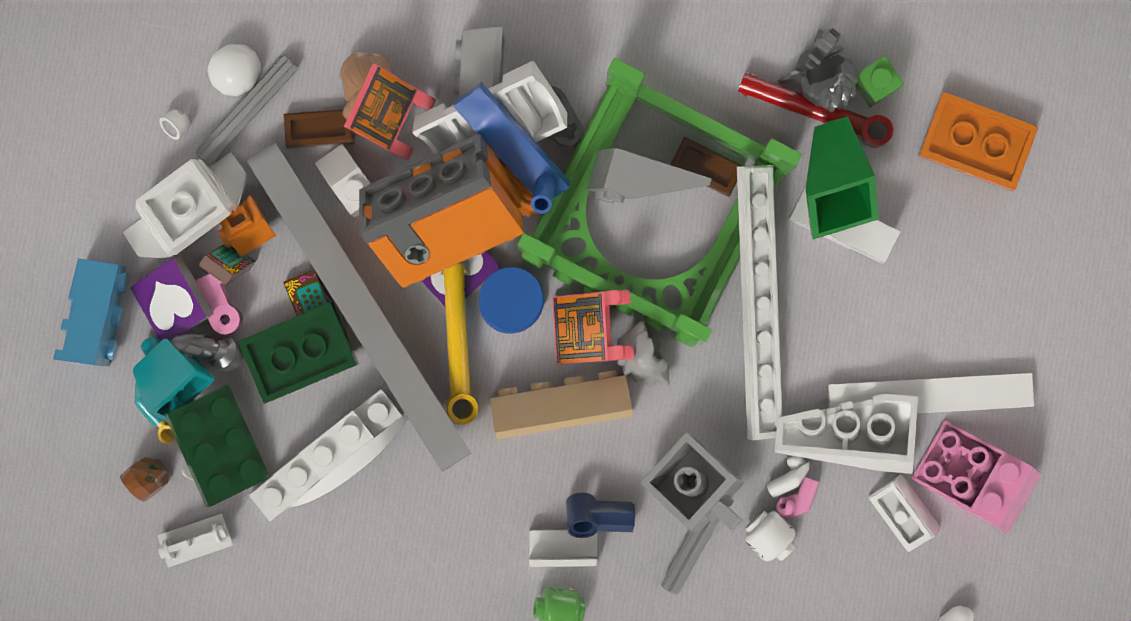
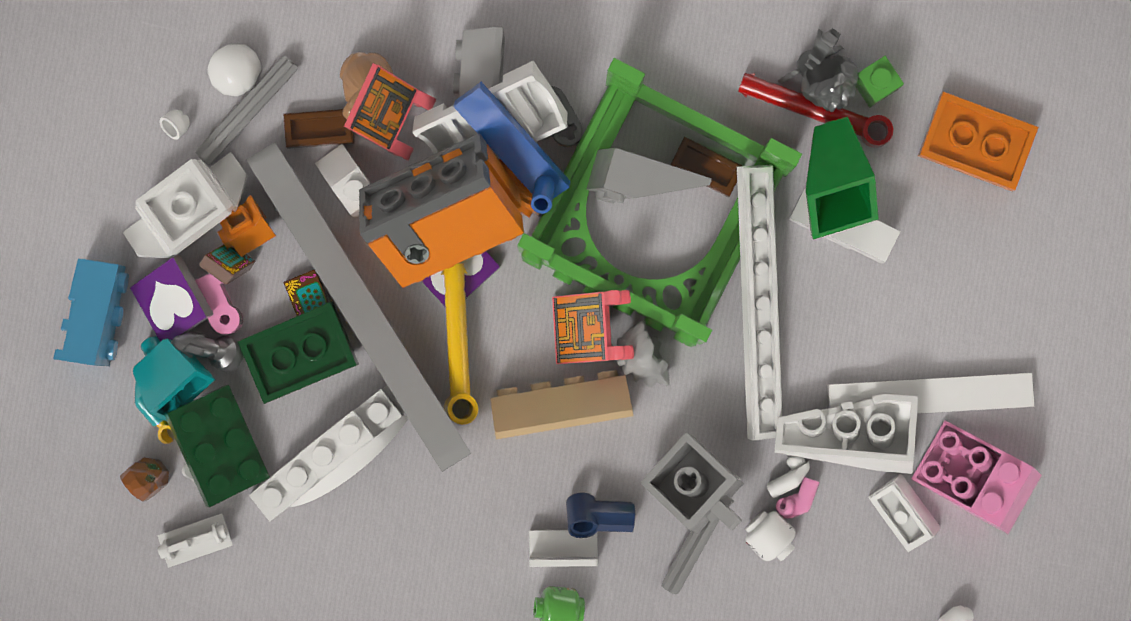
(511, 300): blue hat -> none

